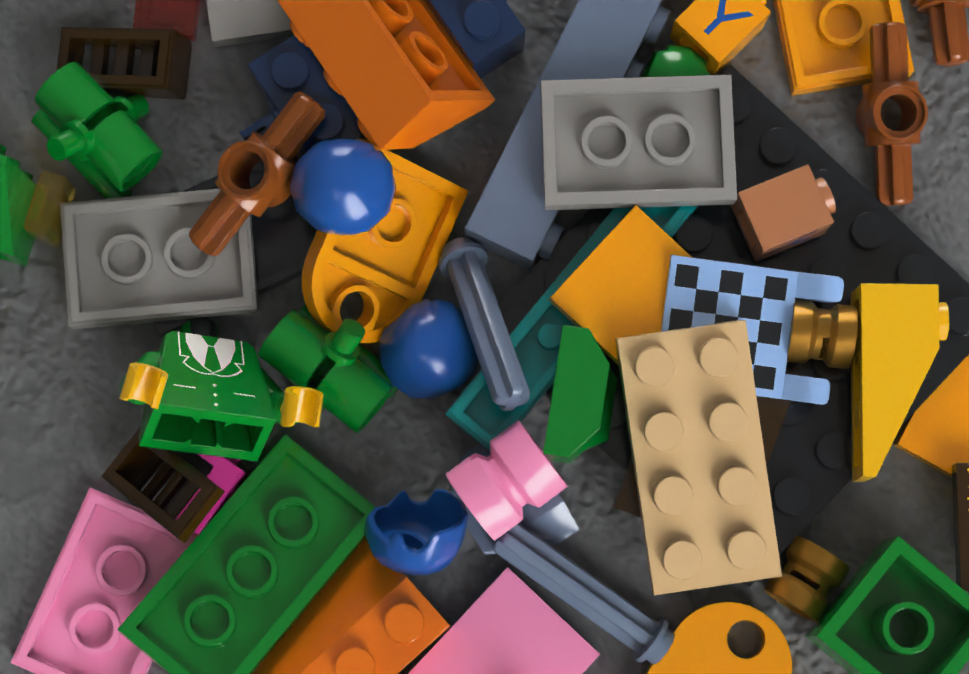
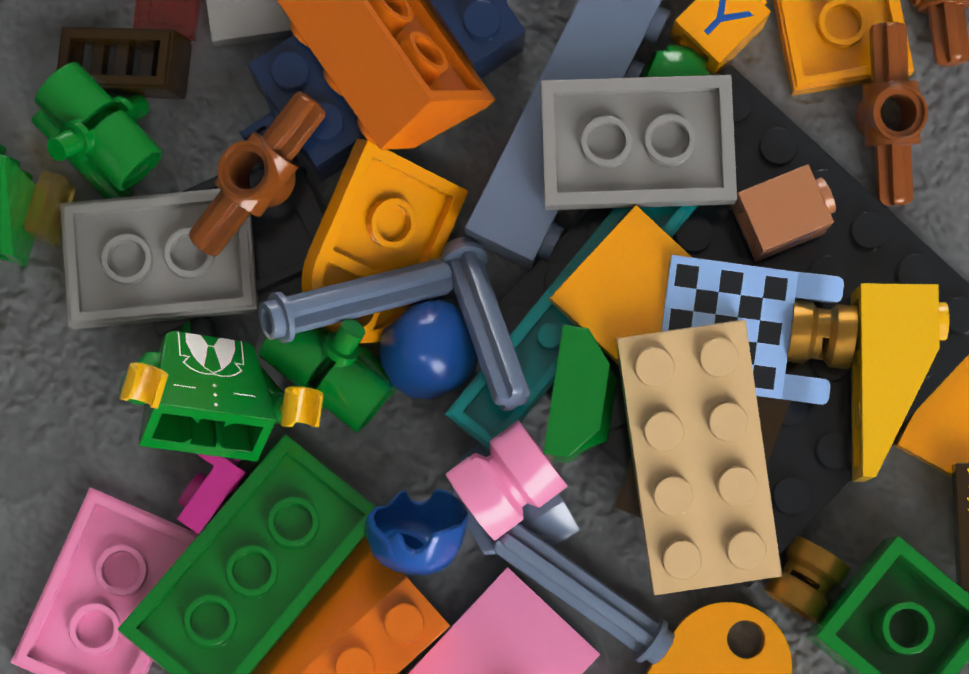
(135, 468): dark brown slope -> none
(287, 315): none -> sand blue axle
(343, 186): blue hair -> none

